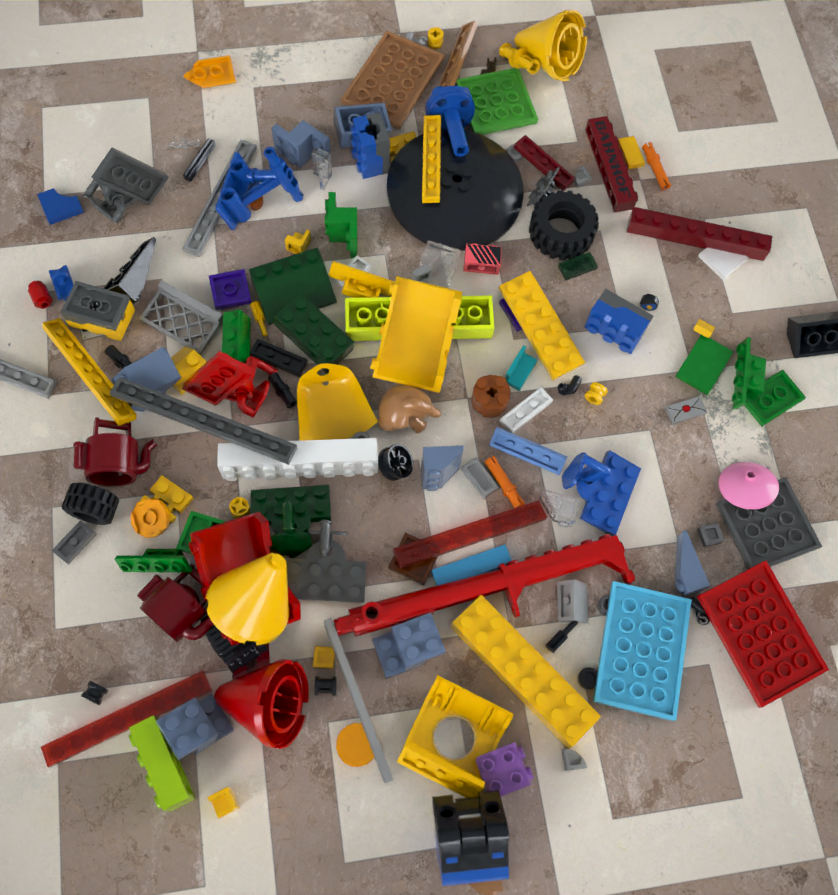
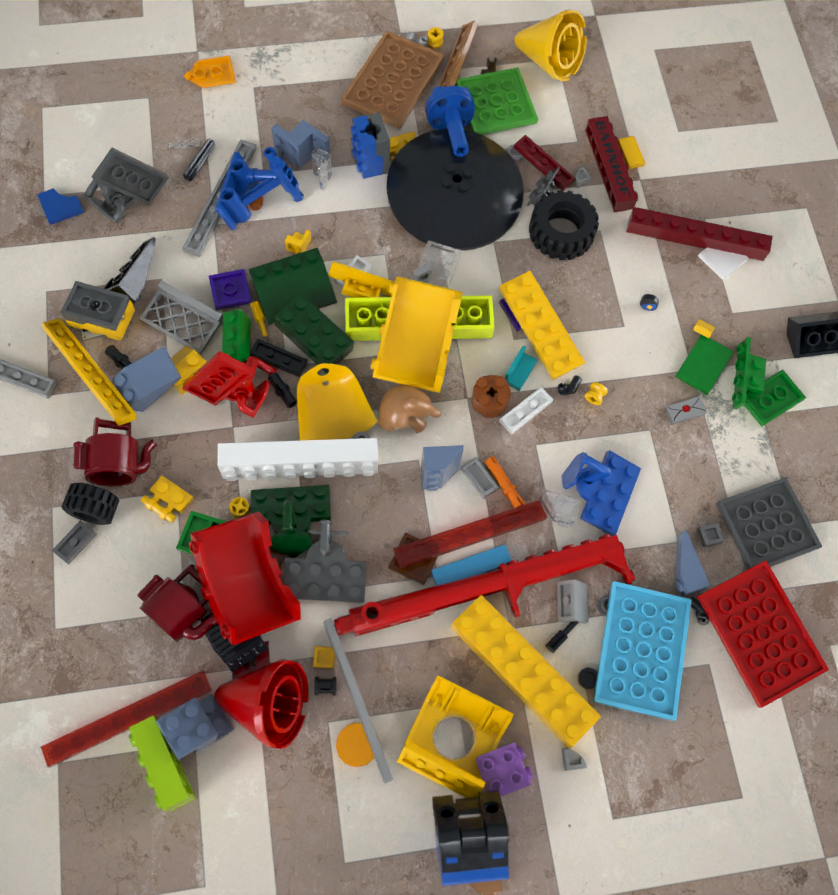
(39, 294): red brick -> none
(62, 282): blue hips -> none
(94, 693): black wheel -> none
(150, 518): light orange tile -> none
(154, 561): green bracket -> none
(204, 420): dark grey plate -> none
(223, 802): yellow panel -> none
(251, 600): yellow cone -> none
(341, 224): green bracket -> none
(344, 119): sand blue slope -> none
(399, 461): black wheel -> none
(408, 645): sand blue bracket -> none
(431, 159): yellow tile -> none
(482, 259): coral brick -> none
(519, 58): yellow piece -> none
(528, 451): medium blue plate -> none
(577, 266): clear green tile -> none
(618, 321): blue piece -> none
(654, 161): orange pin -> none
(748, 485): bright pink dish -> none

